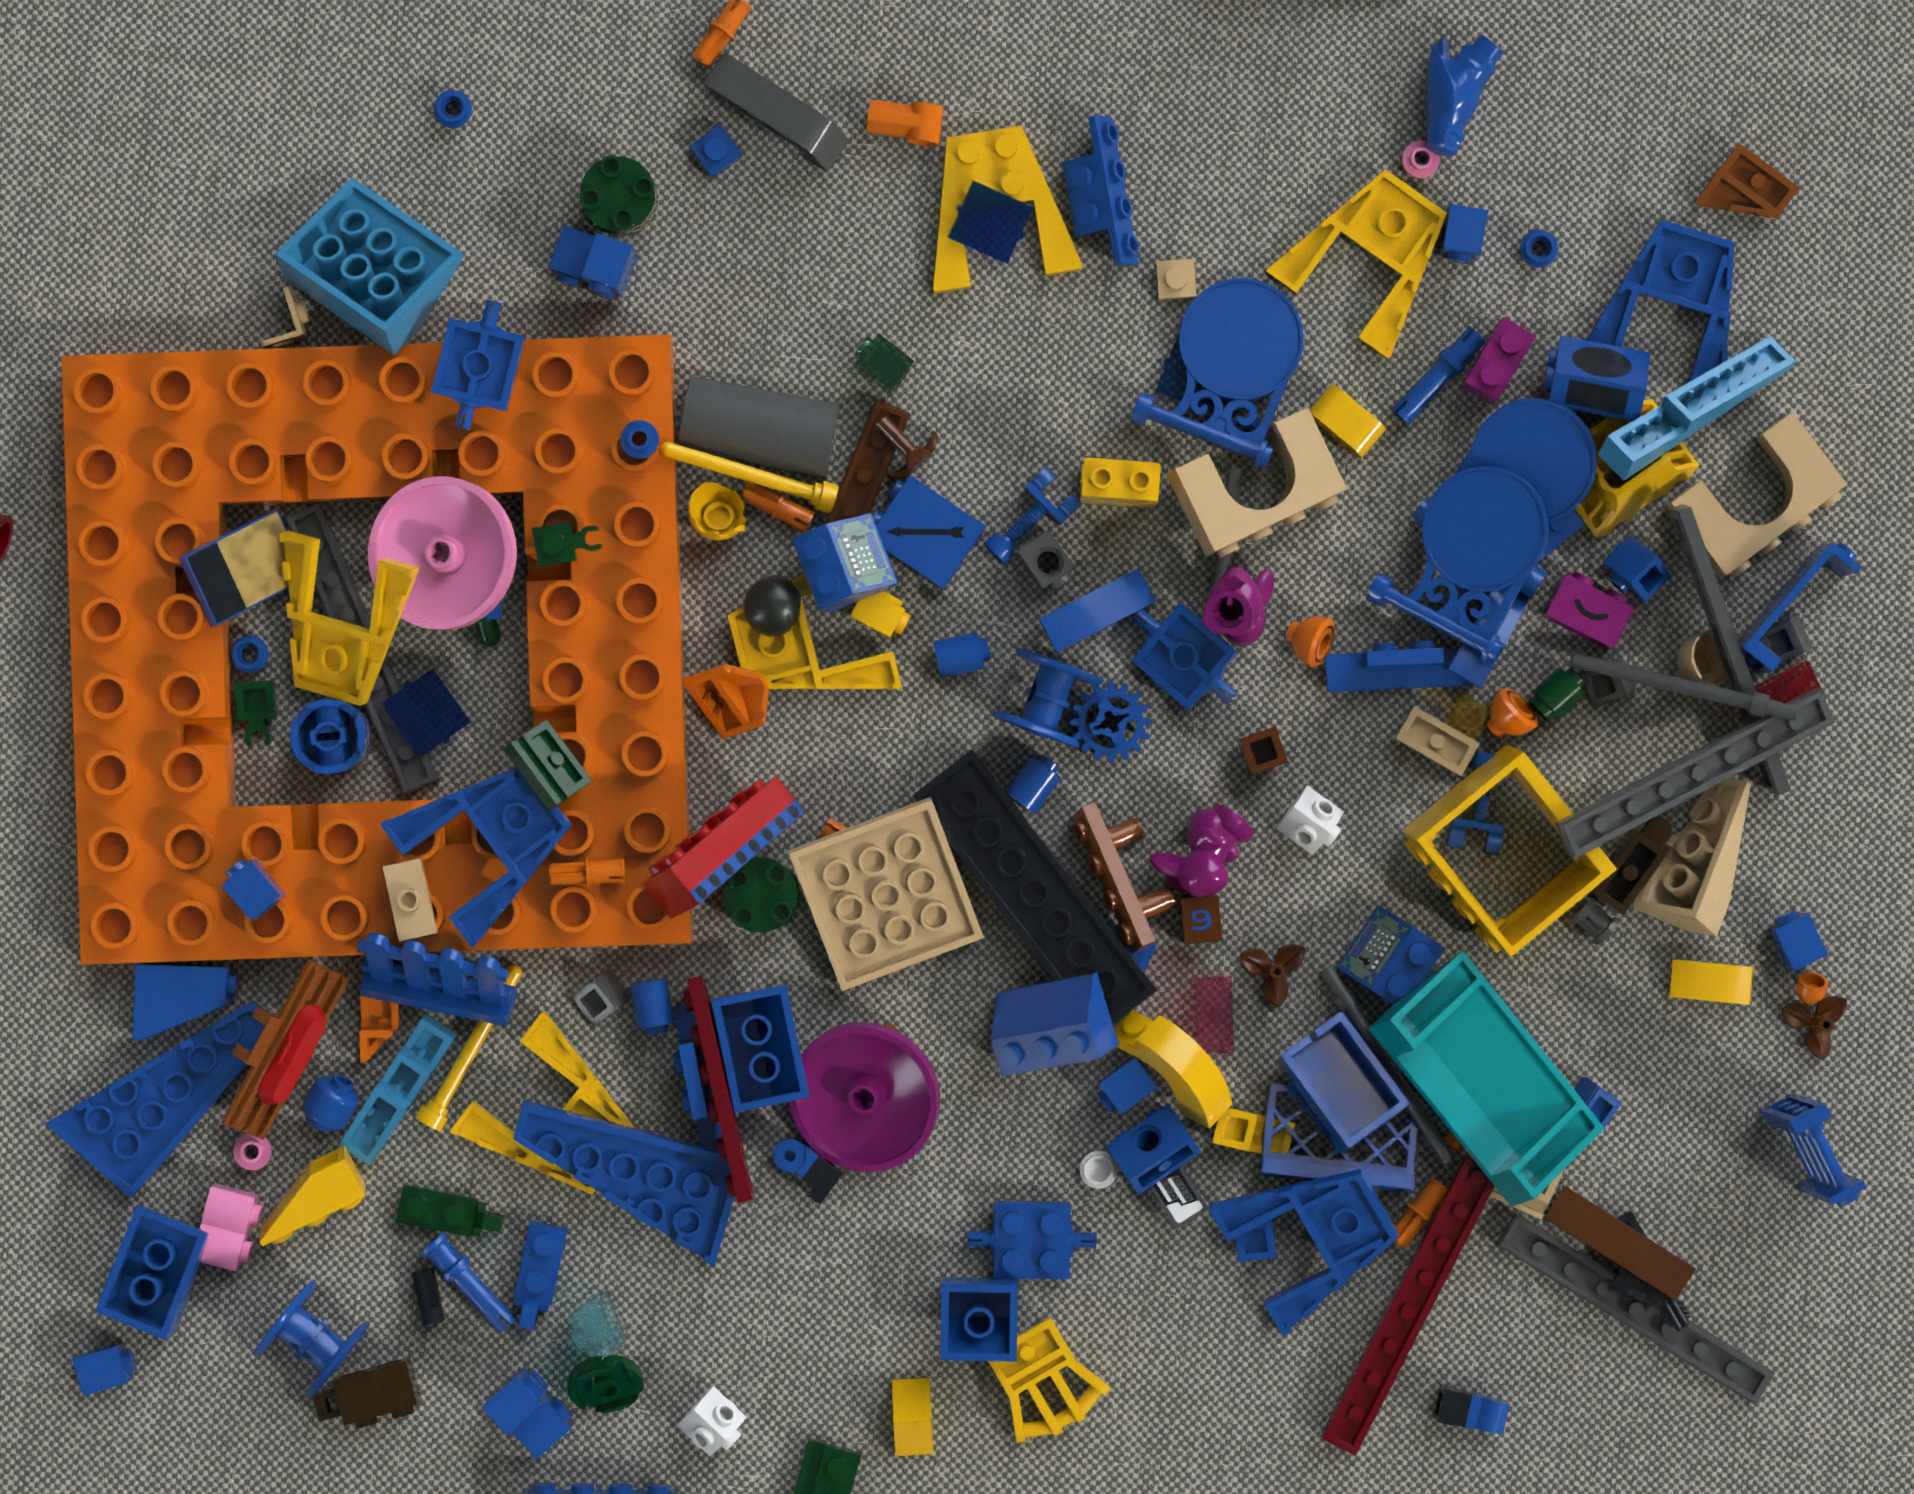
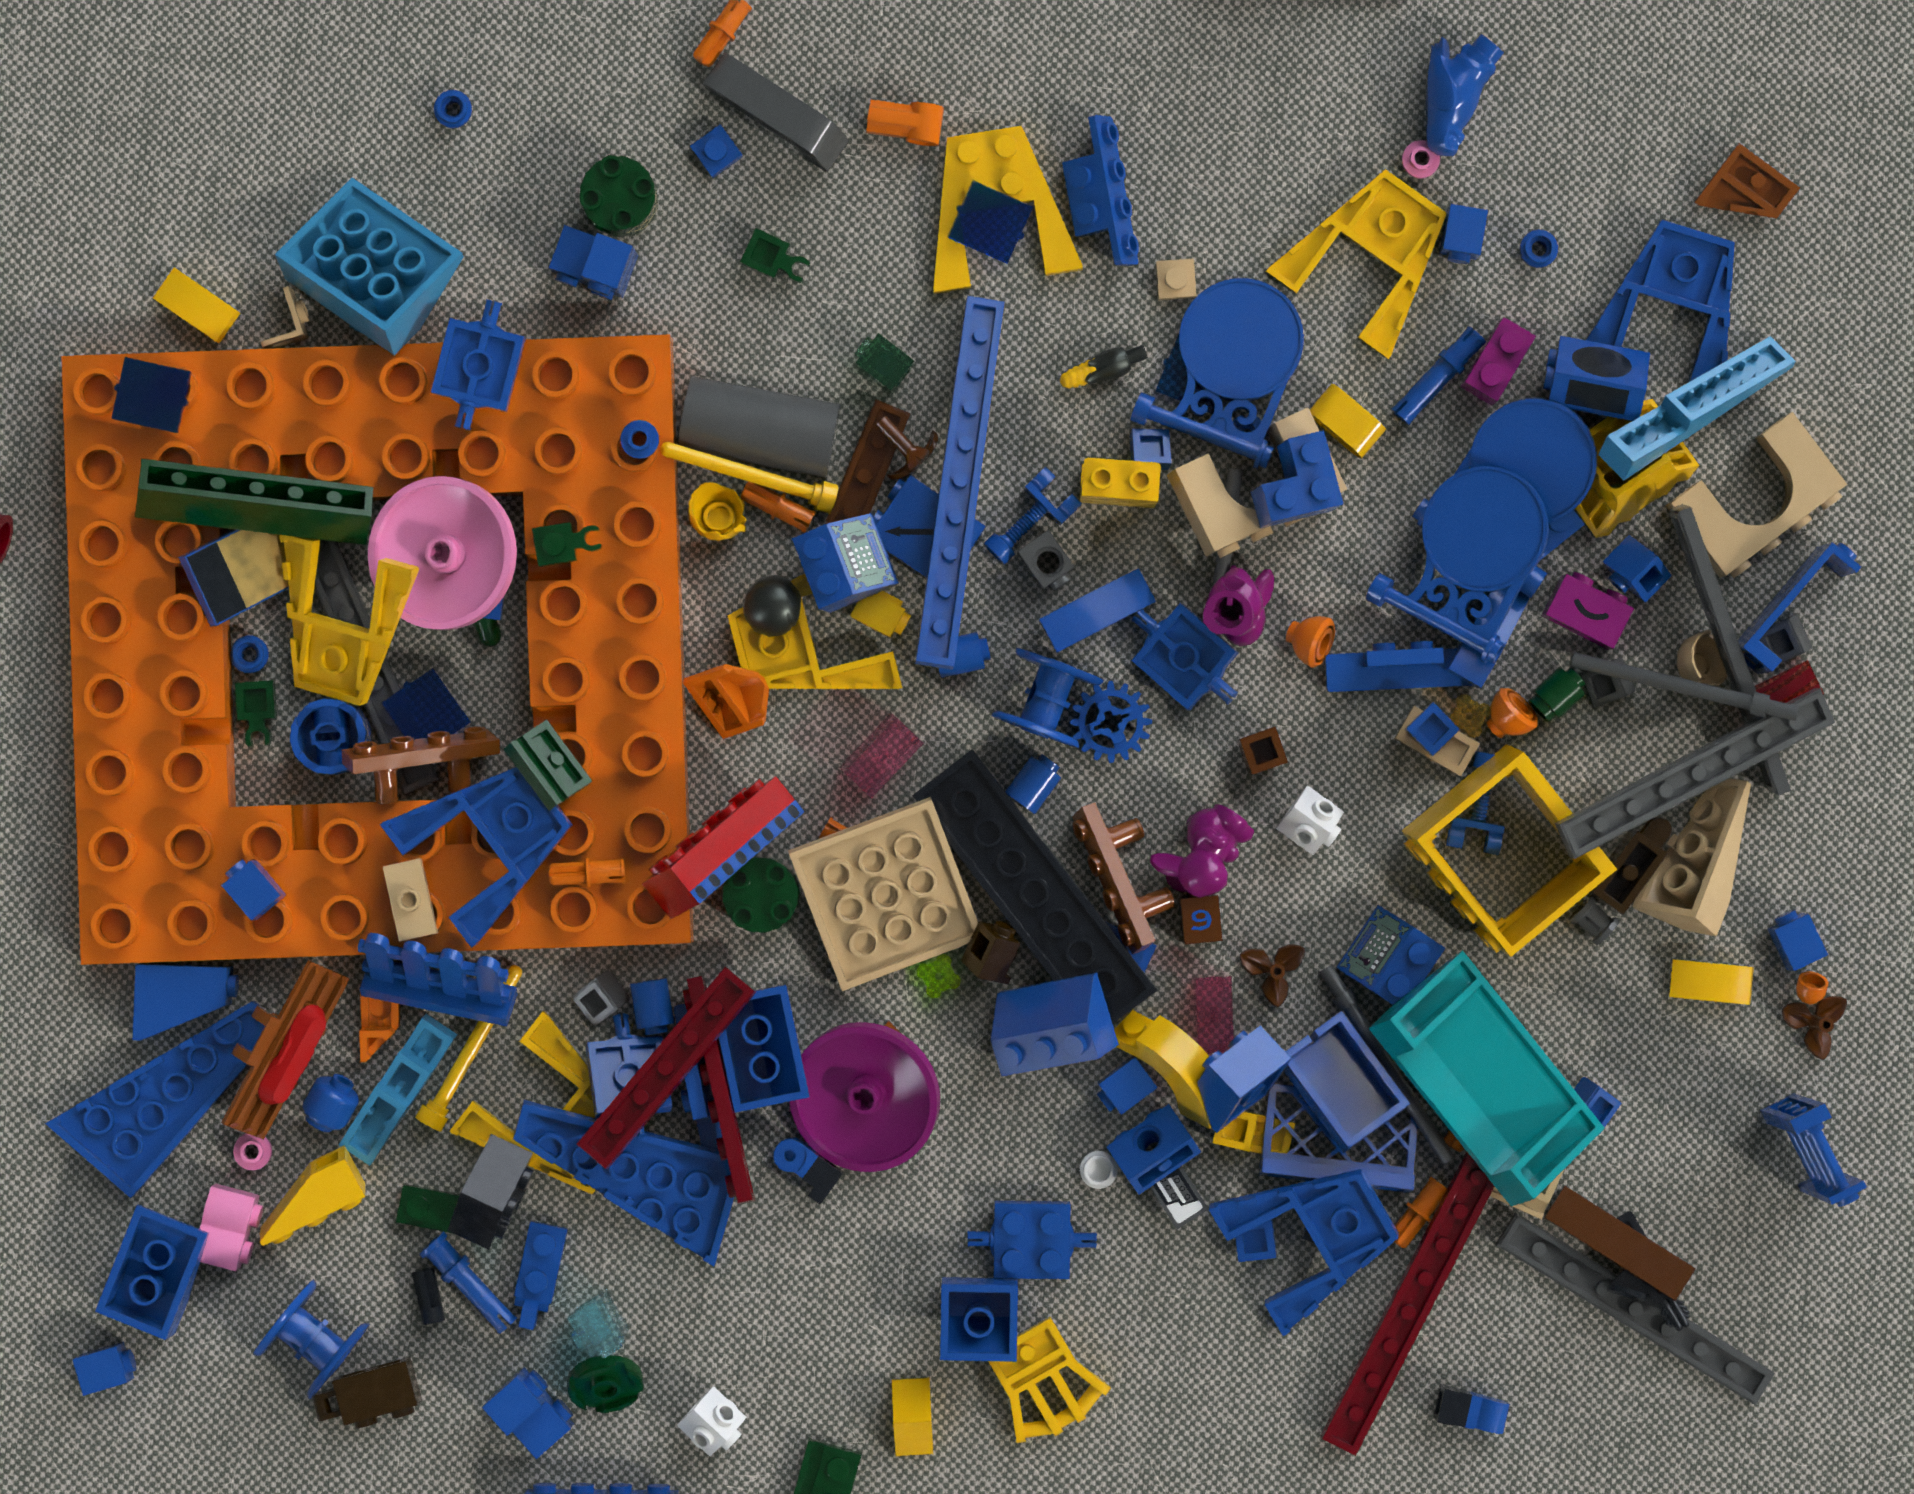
(151, 395): none -> clear blue piece
(196, 305): none -> yellow slope
(254, 501): none -> dark green brick
(407, 752): none -> dark orange plate
(492, 1192): none -> brick
(616, 1062): none -> blue plate
(666, 1068): none -> dark red plate
(769, 255): none -> dark green plate
(881, 755): none -> clear pink hinge
(943, 966): none -> clear neon green plate
(959, 483): none -> blue plate
(991, 951): none -> dark brown brick
(1104, 366): none -> pearl dark grey piece
(1151, 446): none -> blue plate
(1240, 1076): none -> slope
(1308, 484): none -> blue brick
(1432, 729): none -> blue plate

